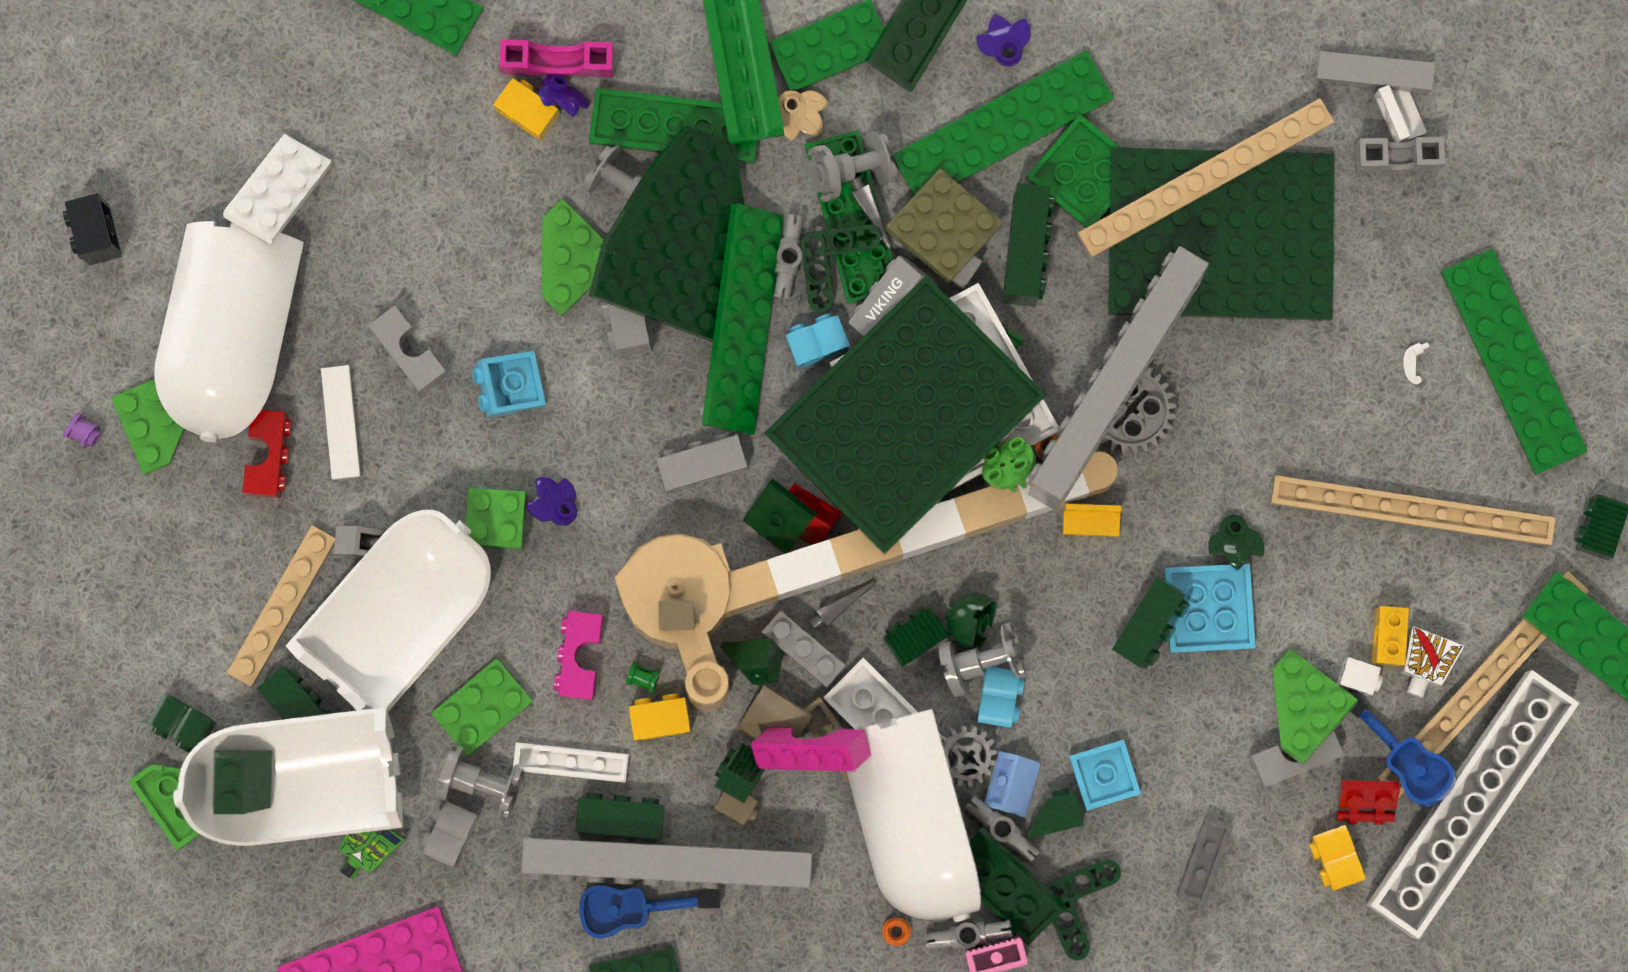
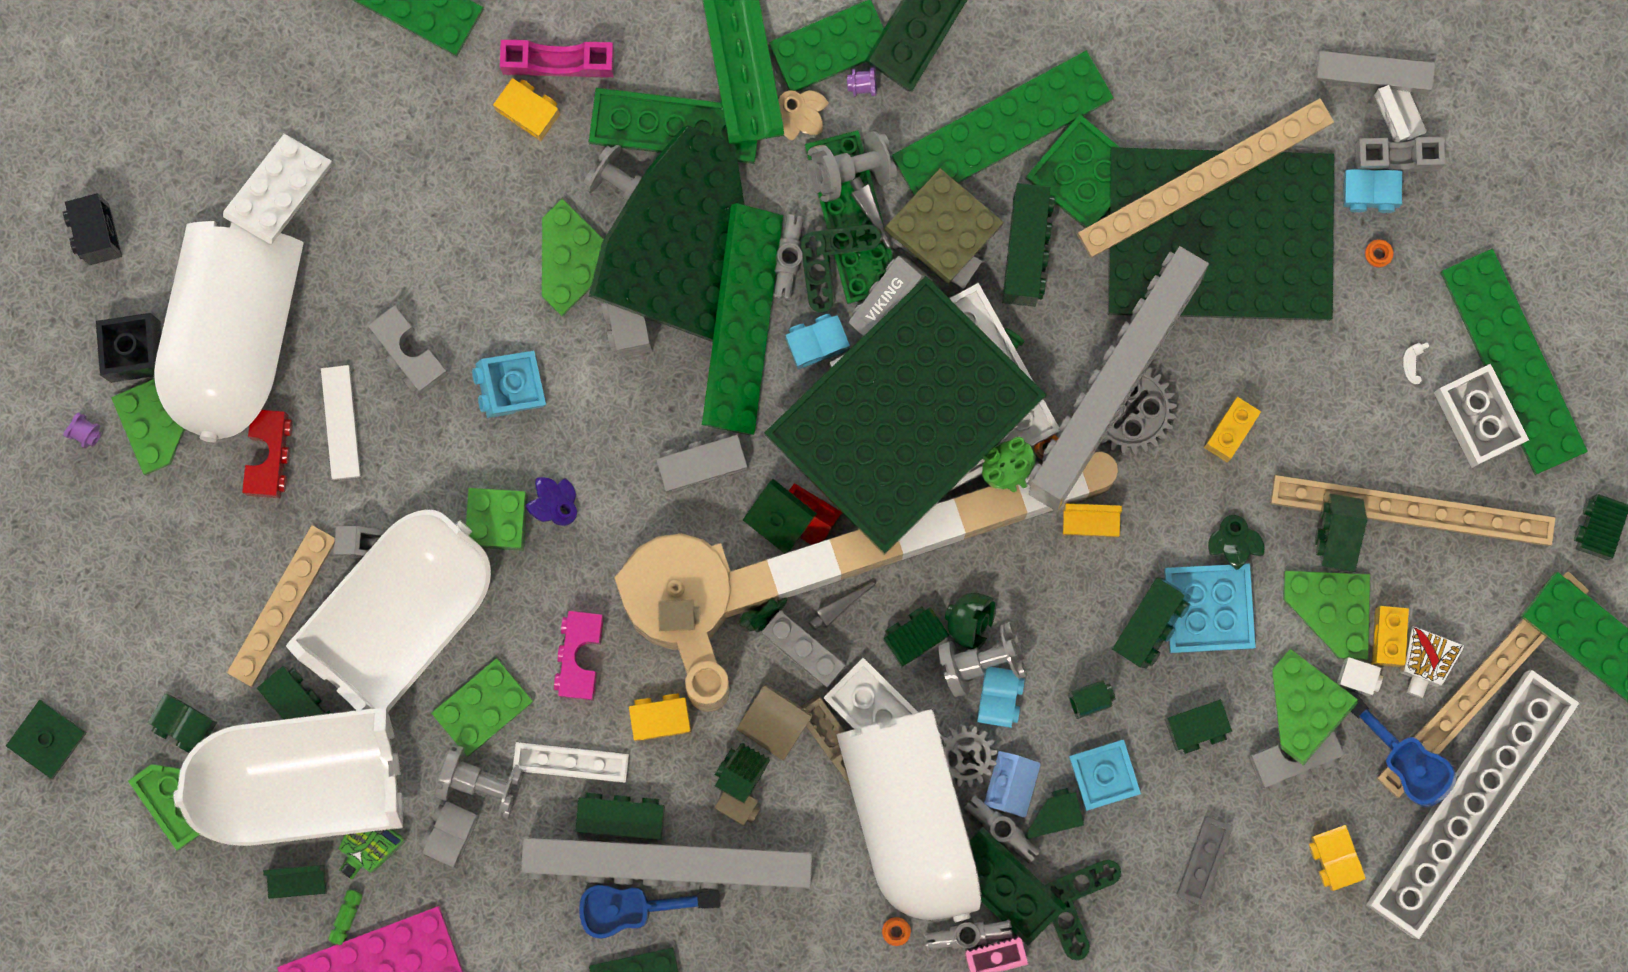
(46, 739): none -> dark green plate
(128, 347): none -> black brick
(241, 781): dark green slope -> none
(296, 881): none -> dark green panel
(345, 917): none -> bright green axle
(557, 91): dark purple plate -> none
(643, 677): green bush -> none
(755, 659): dark green slope -> none
(759, 618): none -> dark green plate
(834, 752): dark pink arch -> none
(862, 82): none -> medium lavender brick
(1002, 37): dark purple plate -> none
(1091, 699): none -> dark green brick
(1198, 725): none -> dark green brick
(1232, 429): none -> yellow brick
(1333, 608): none -> bright green plate
(1341, 532): none -> dark green brick
(1367, 795): red plate -> none
(1372, 190): none -> medium azure brick
(1386, 249): none -> orange plate
(1481, 416): none -> white brick

